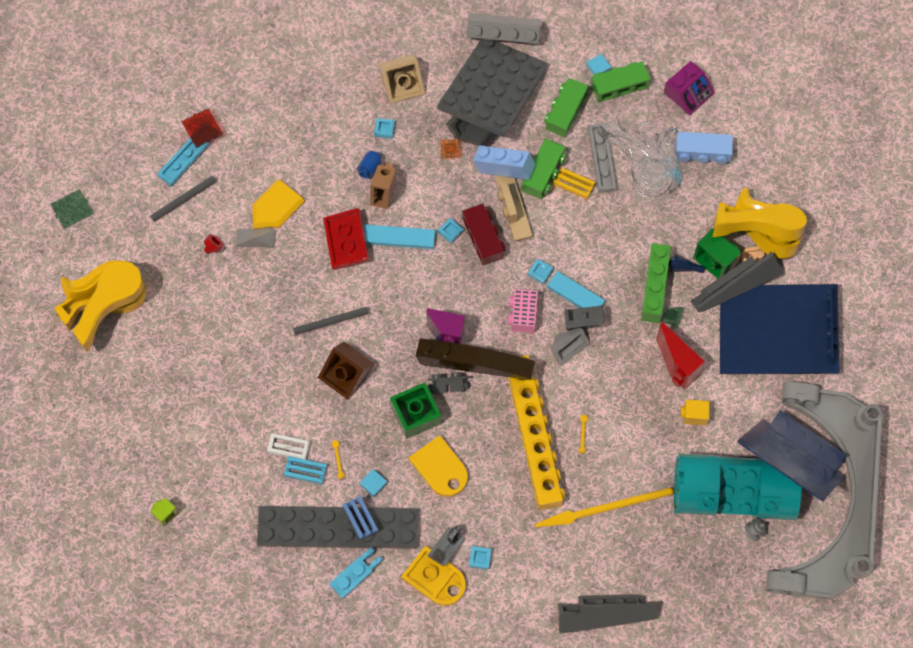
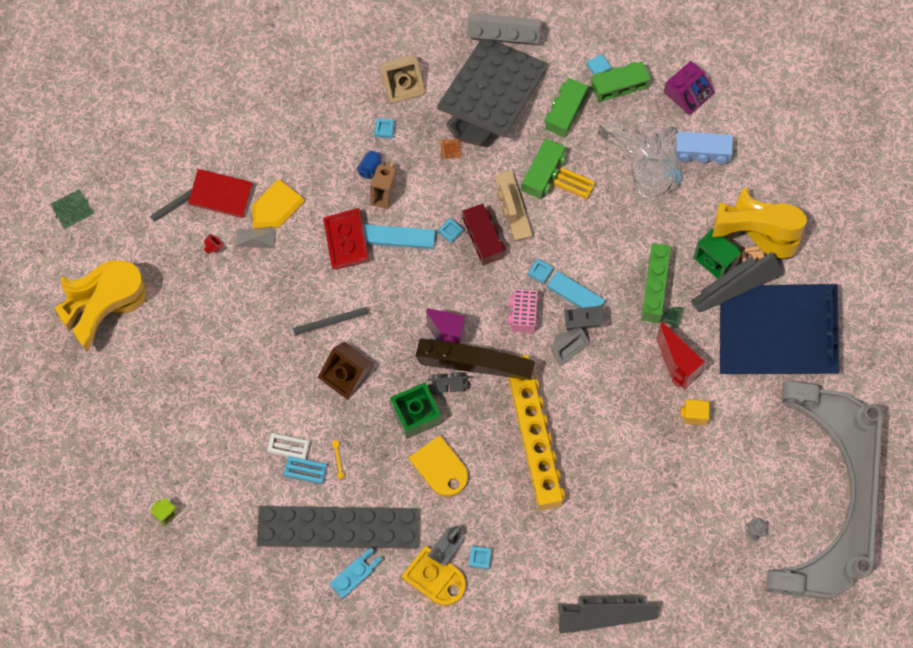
(181, 162): medium azure tile -> none
(202, 128): clear red piece -> none
(220, 193): none -> red tile
(353, 503): medium blue tile -> none
(373, 483): medium azure tile -> none
(504, 162): light blue brick -> none
(569, 517): yellow piece -> none
(583, 419): yellow hinge -> none
(602, 161): light grey tile -> none
(680, 264): dark blue cone -> none
(733, 487): teal cylinder -> none
(796, 454): dark blue door -> none

